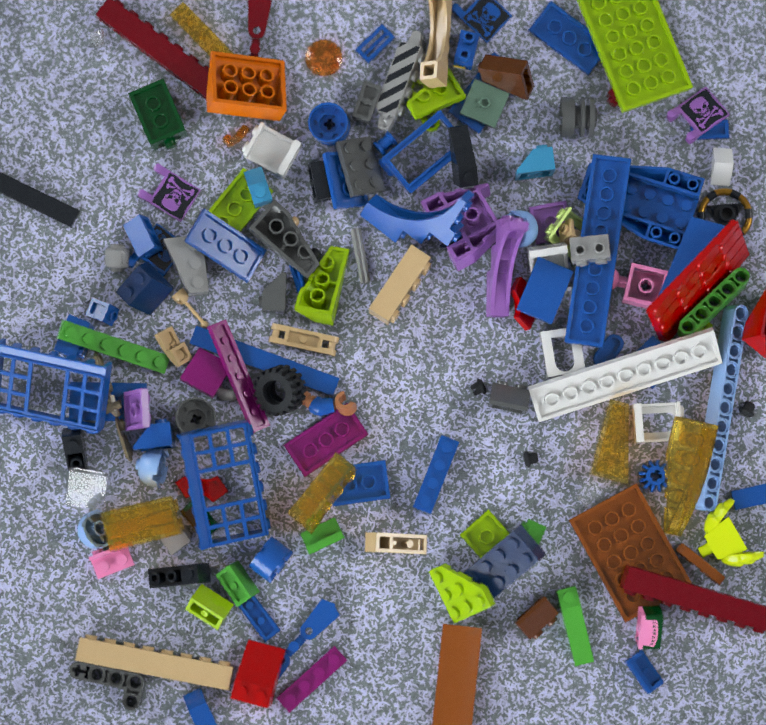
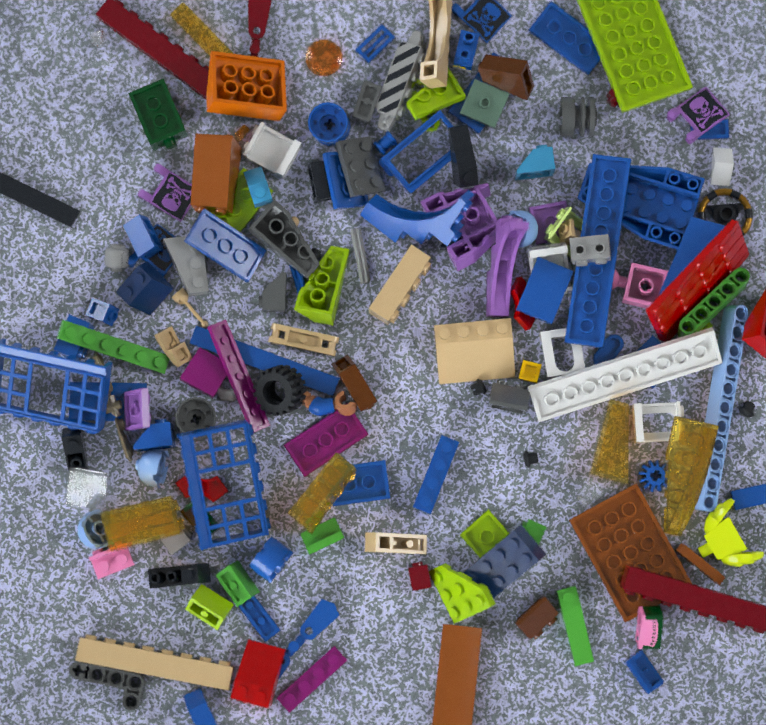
(215, 173): none -> dark orange slope
(354, 383): none -> reddish brown slope
(419, 576): none -> dark red brick
(474, 351): none -> tan slope
(529, 371): none -> yellow plate

